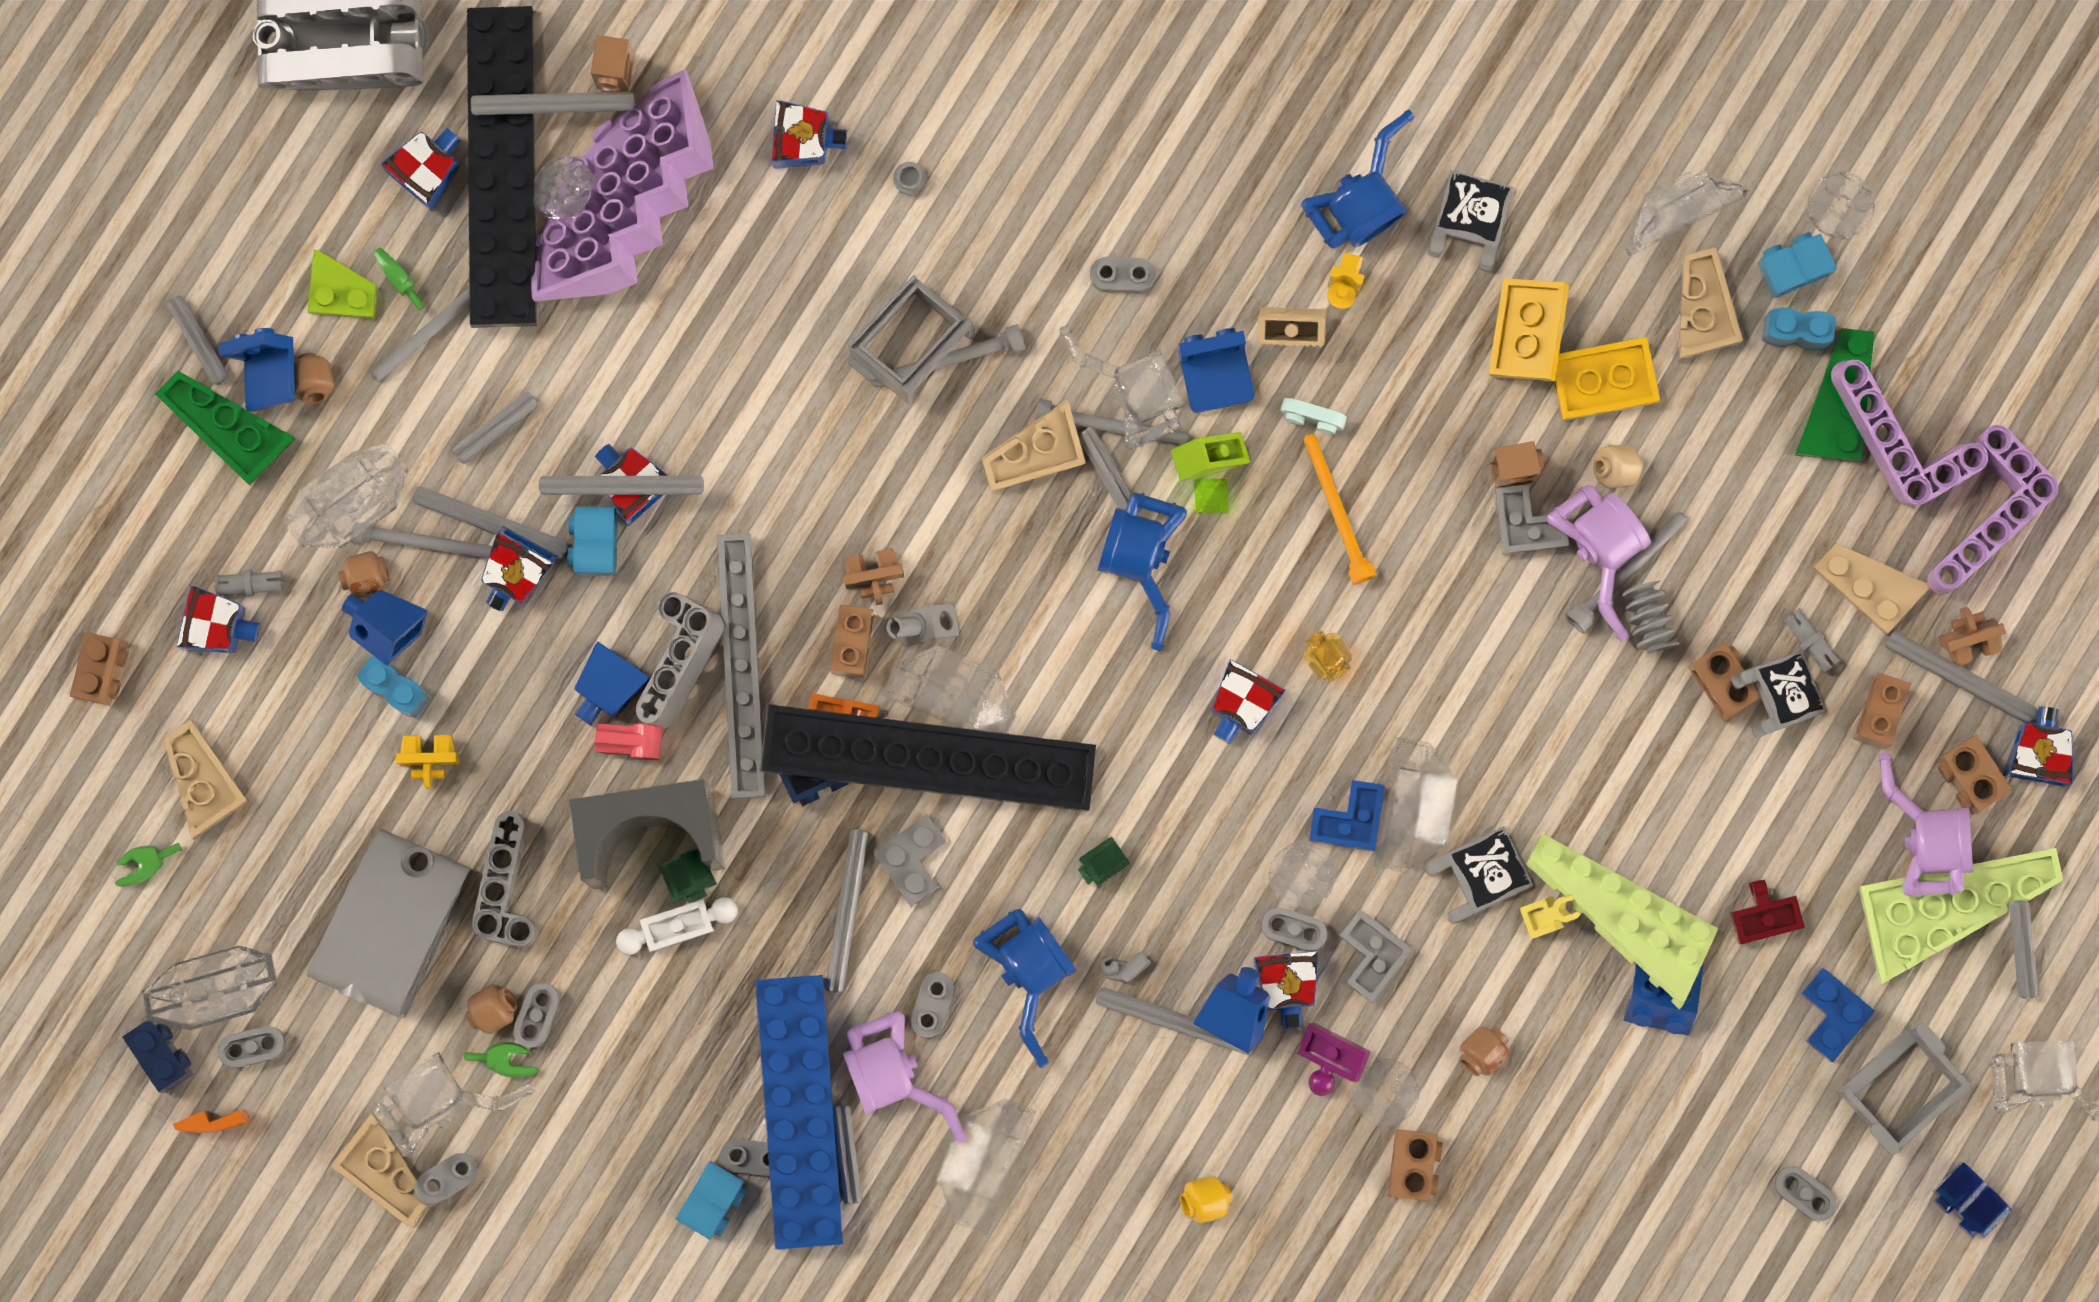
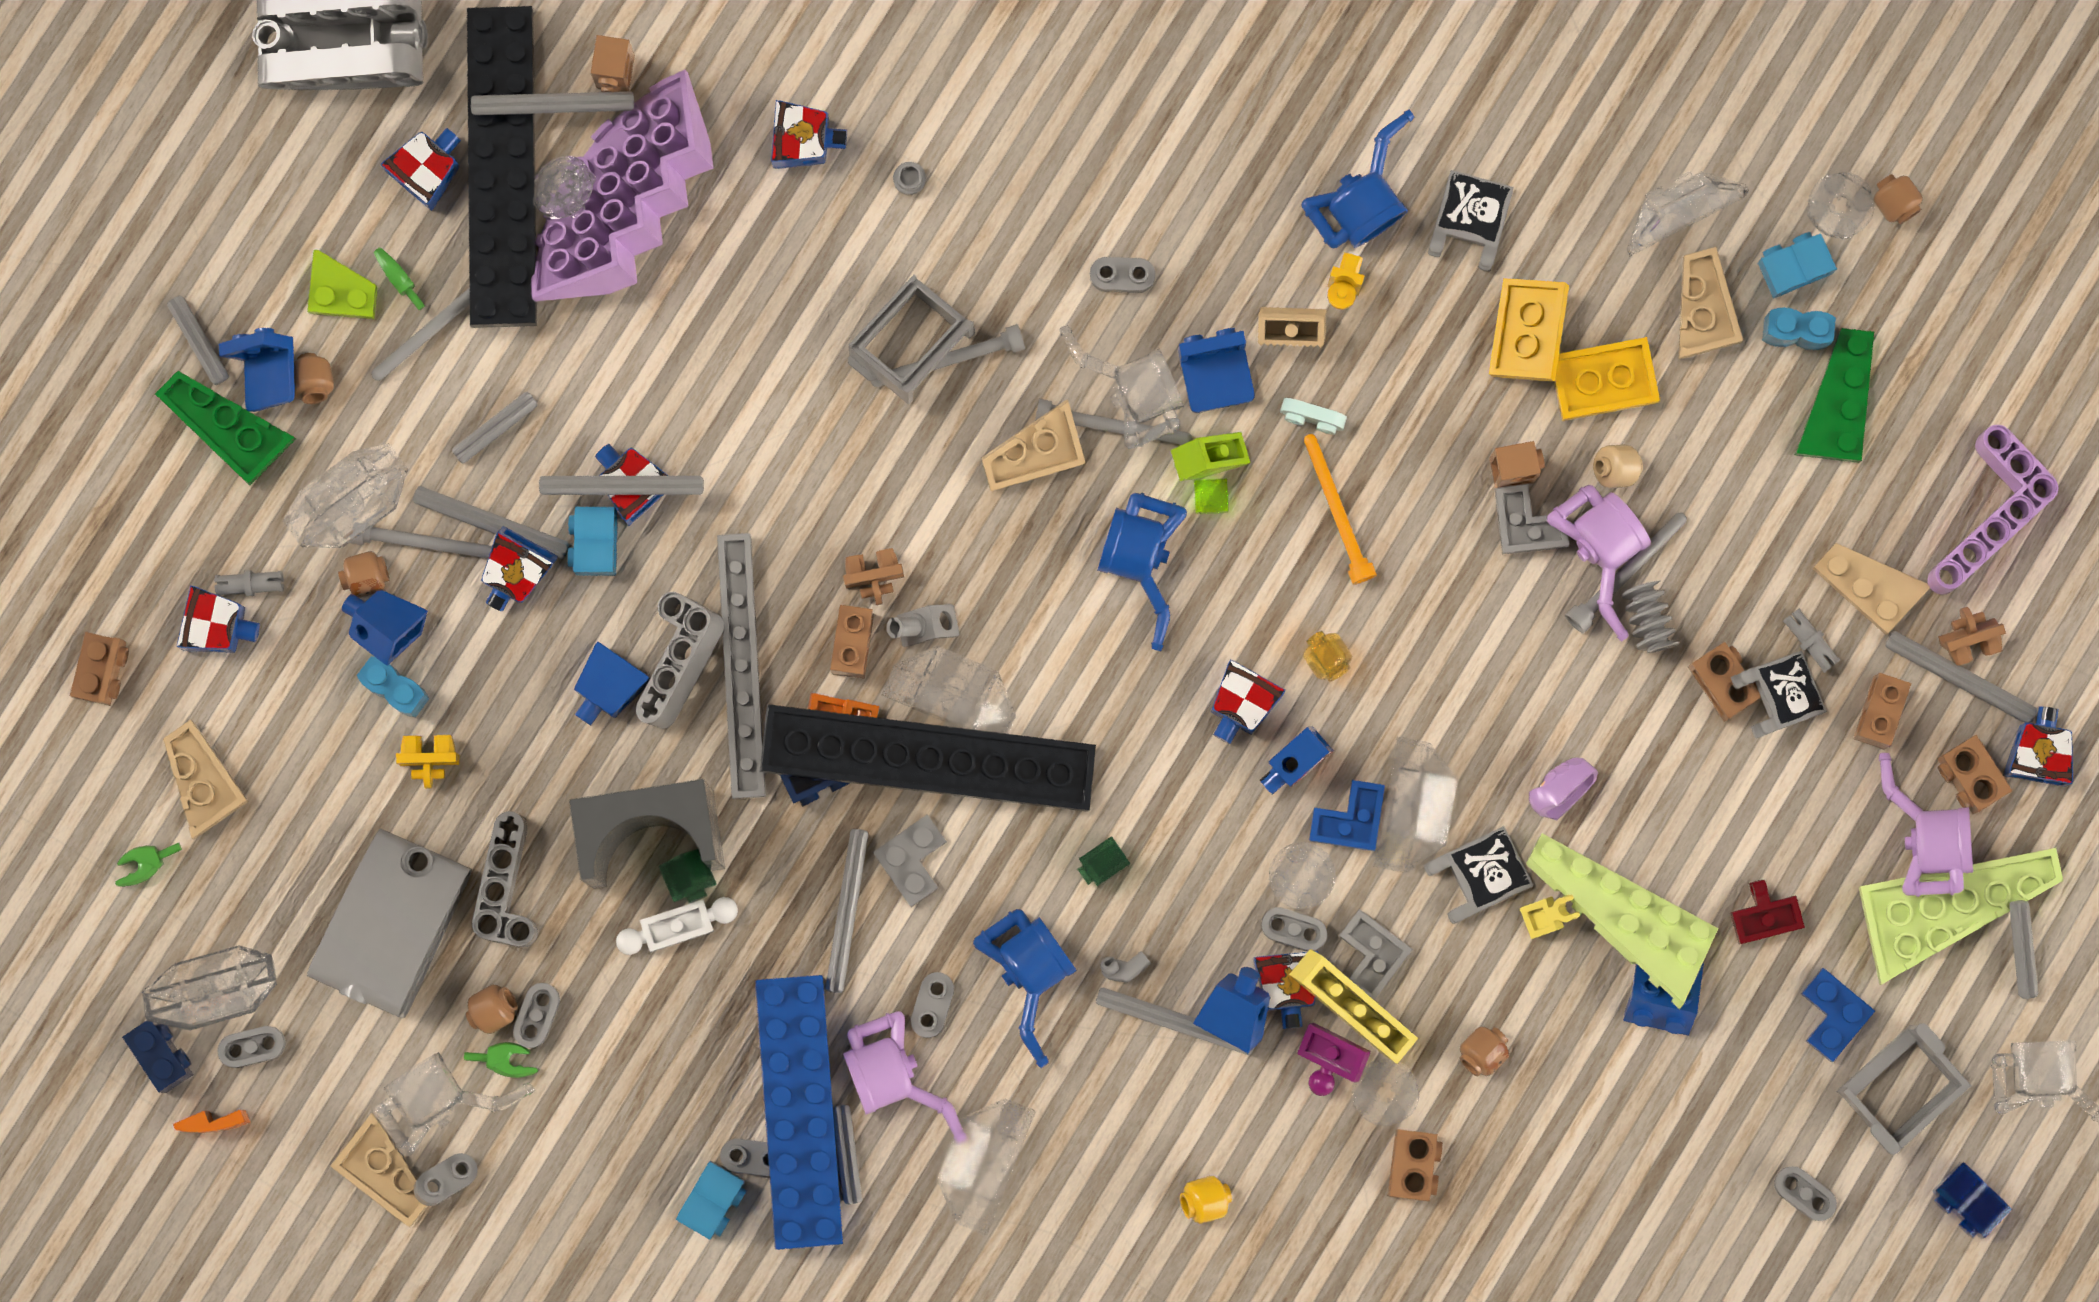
(638, 741): coral piece -> none
(1105, 467): light grey axle -> none
(1307, 749): none -> blue torso
(1353, 1006): none -> light yellow brick
(1562, 788): none -> lavender piece
(1896, 442): lavender beam -> none
(1898, 198): none -> medium nougat head

